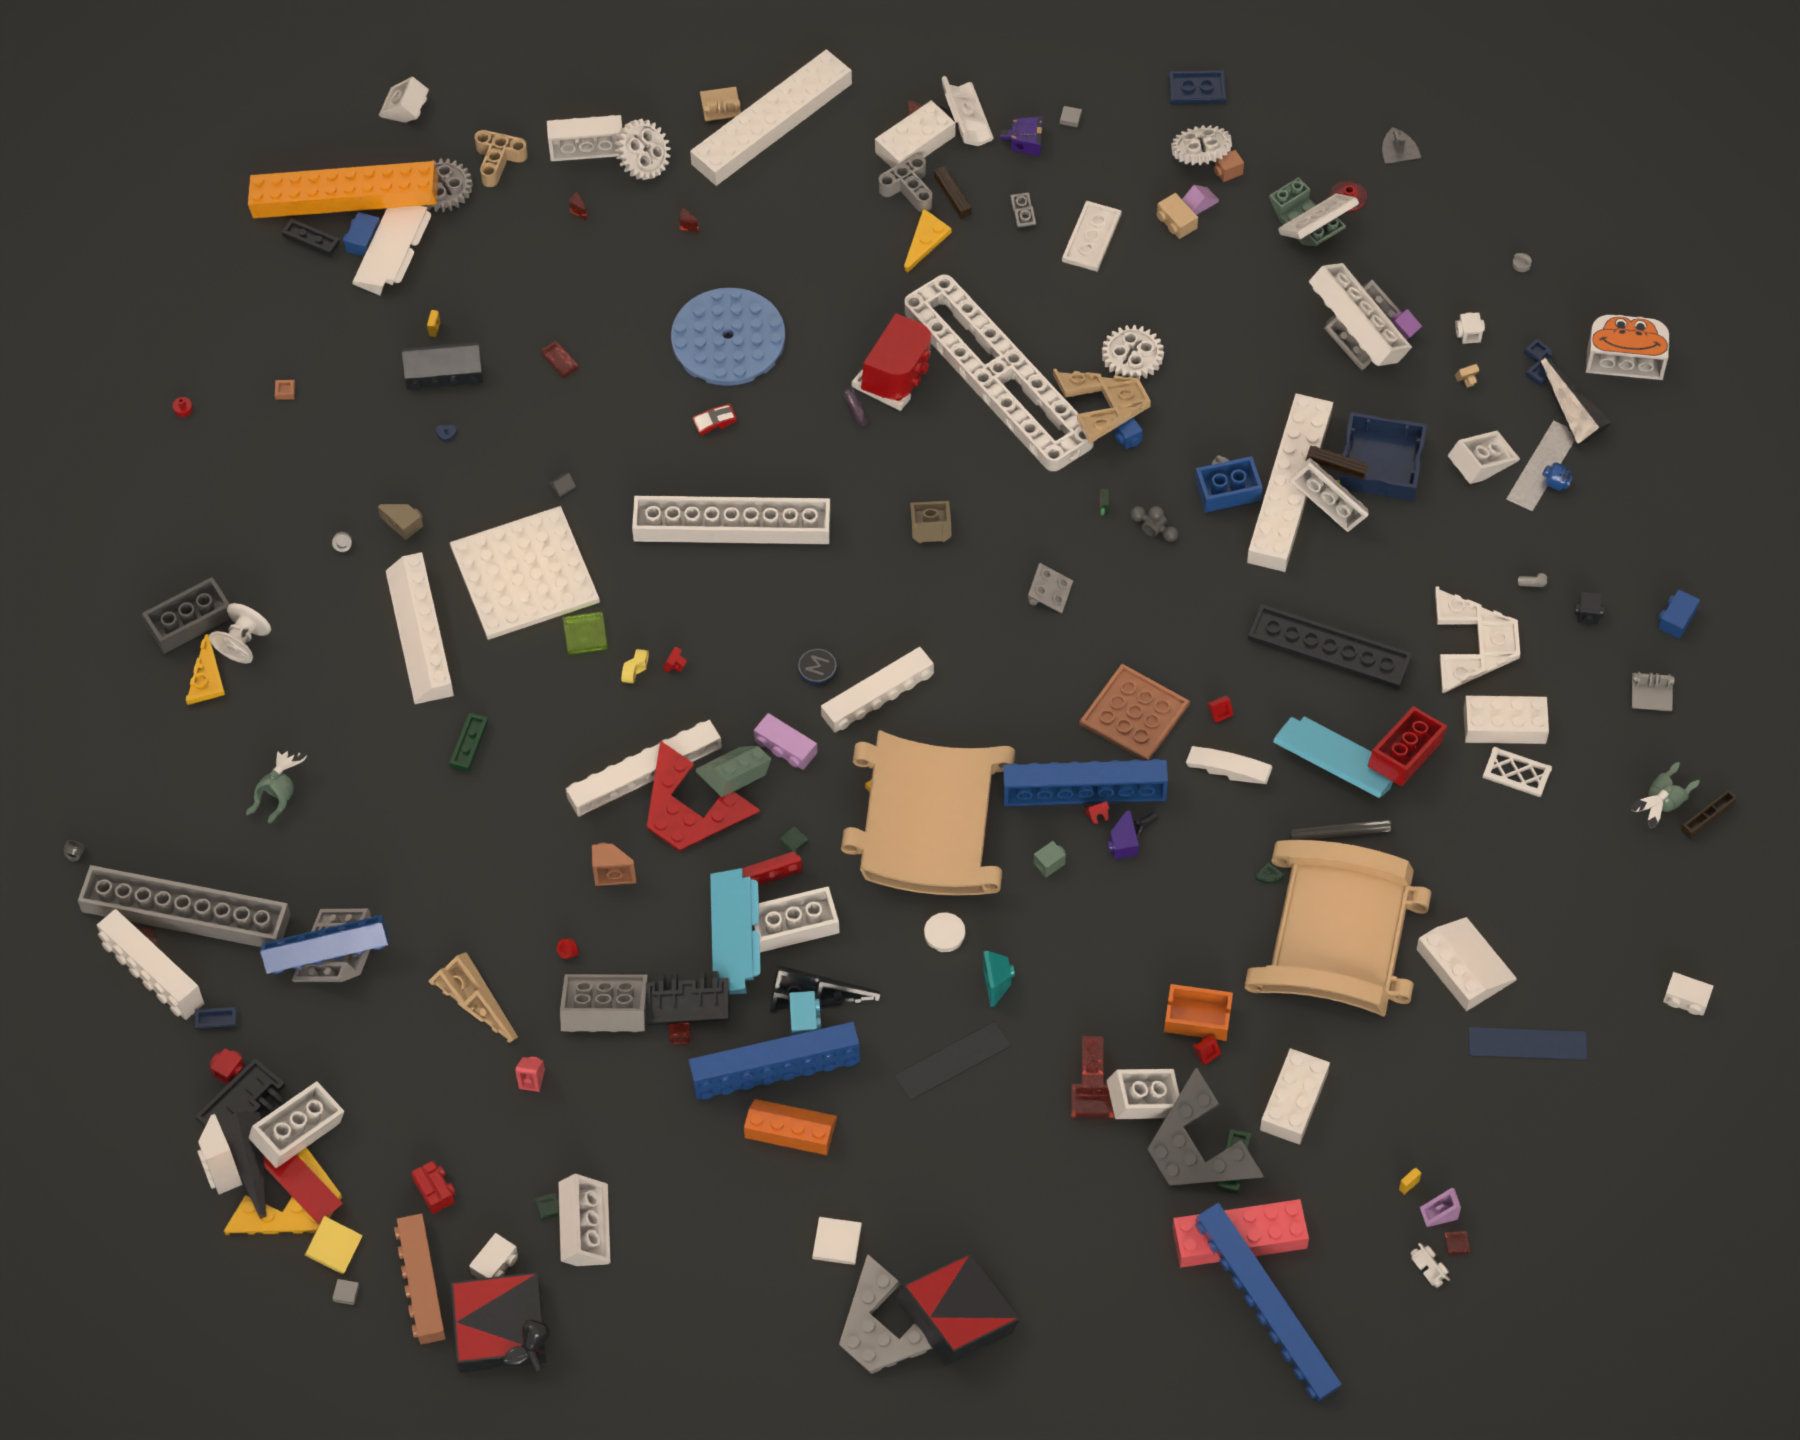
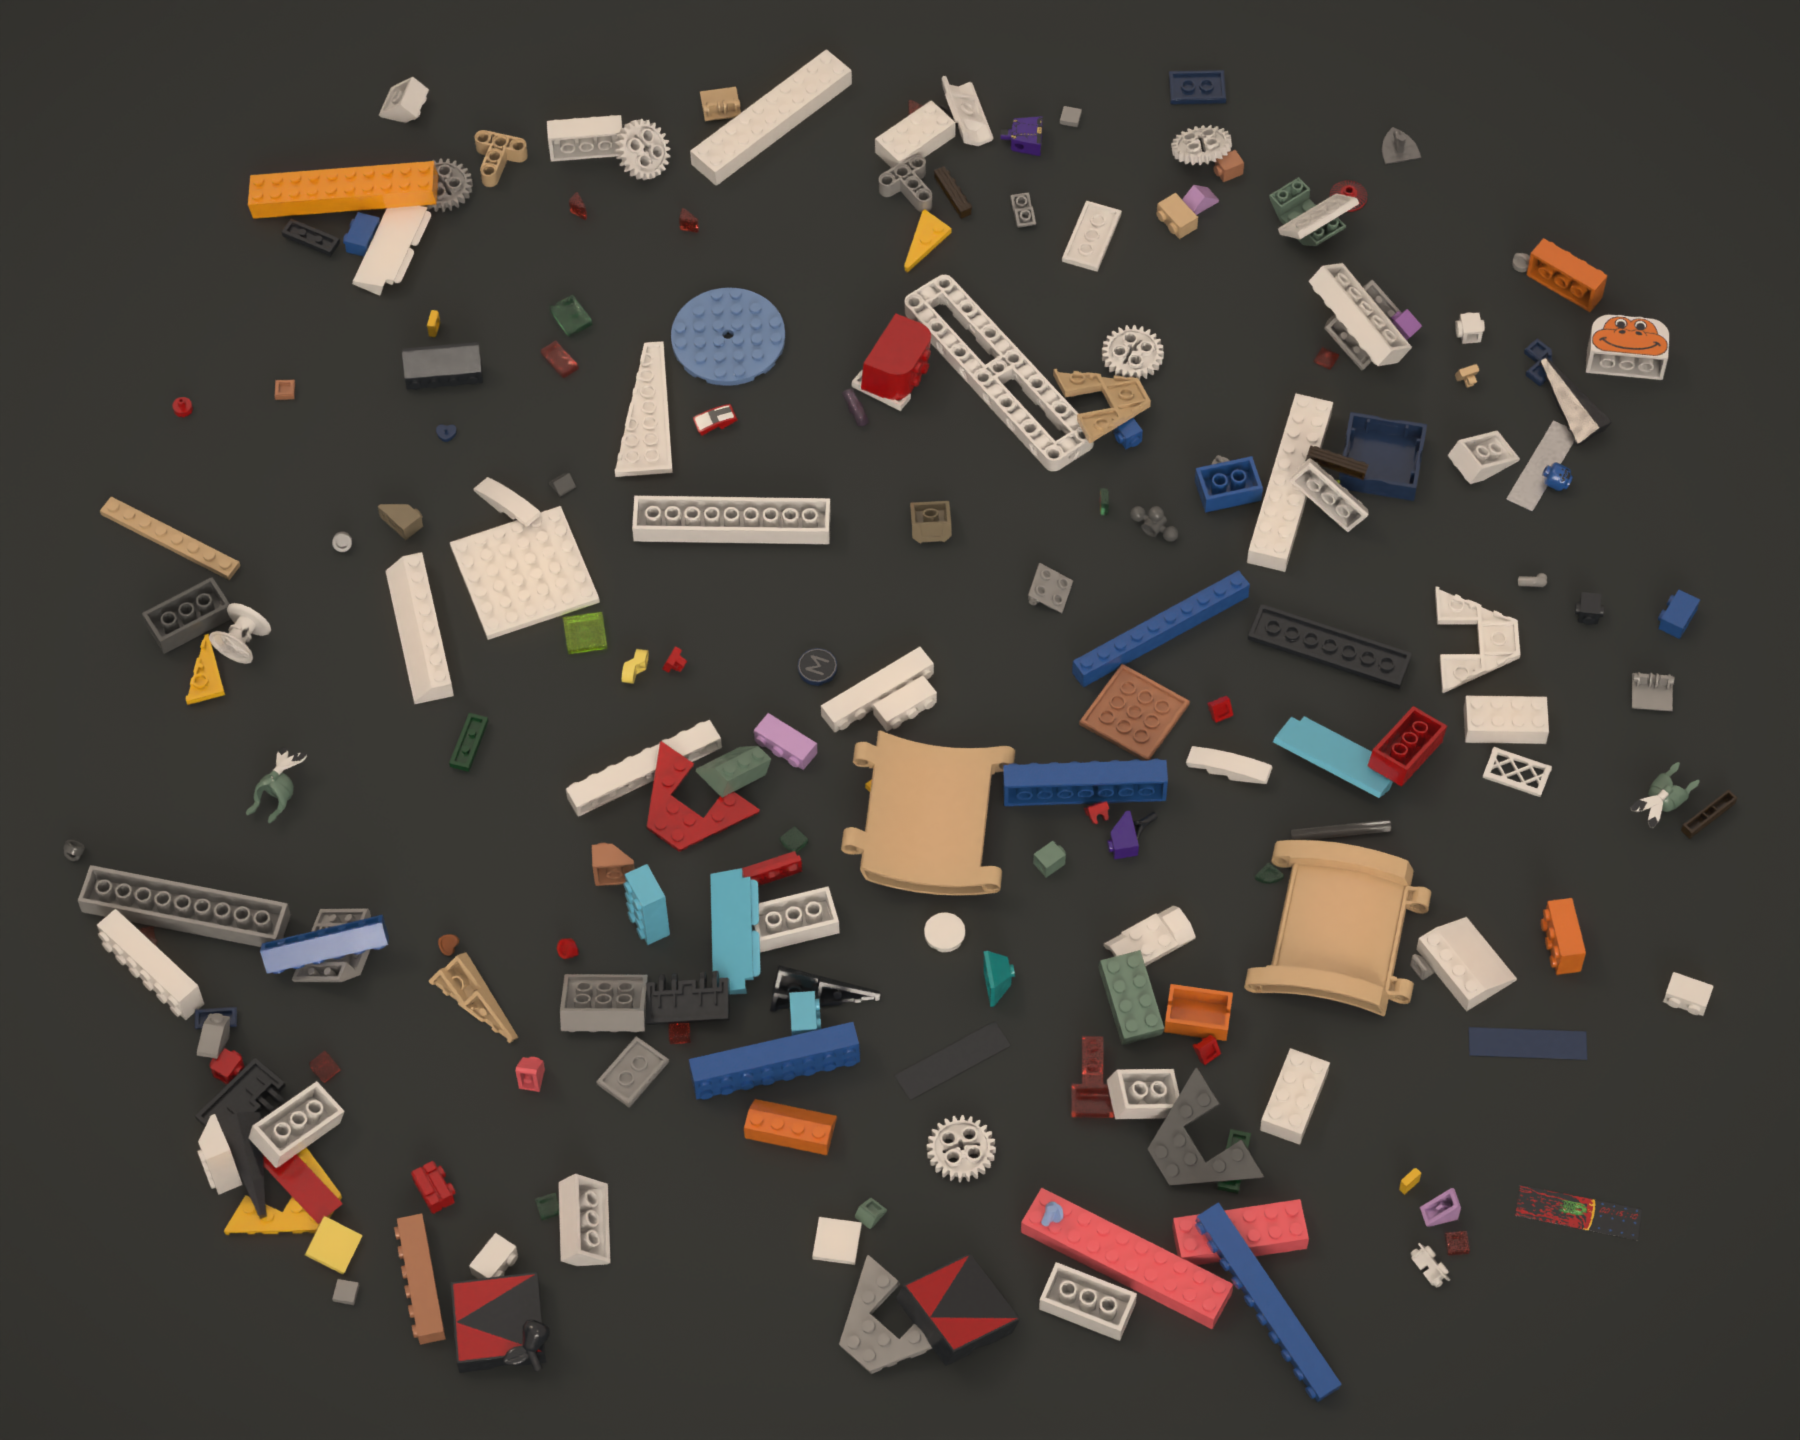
(170, 538): none -> tan plate
(214, 1035): none -> light grey slope
(324, 1066): none -> clear red slope
(448, 943): none -> dark orange piece
(507, 501): none -> white slope
(571, 315): none -> clear green plate
(632, 1071): none -> light grey tile
(646, 904): none -> medium azure brick
(647, 433): none -> white wing
(870, 1213): none -> sand green slope
(905, 703): none -> white brick
(965, 1165): none -> white gear
(1053, 1213): none -> light blue plate
(1087, 1301): none -> white brick
(1129, 1260): none -> coral brick
(1131, 997): none -> sand green brick
(1154, 936): none -> white piece
(1160, 628): none -> blue brick
(1326, 358): none -> clear red slope
(1421, 967): none -> light grey slope
(1563, 936): none -> orange brick
(1566, 275): none -> orange brick
(1578, 1212): none -> black sticker

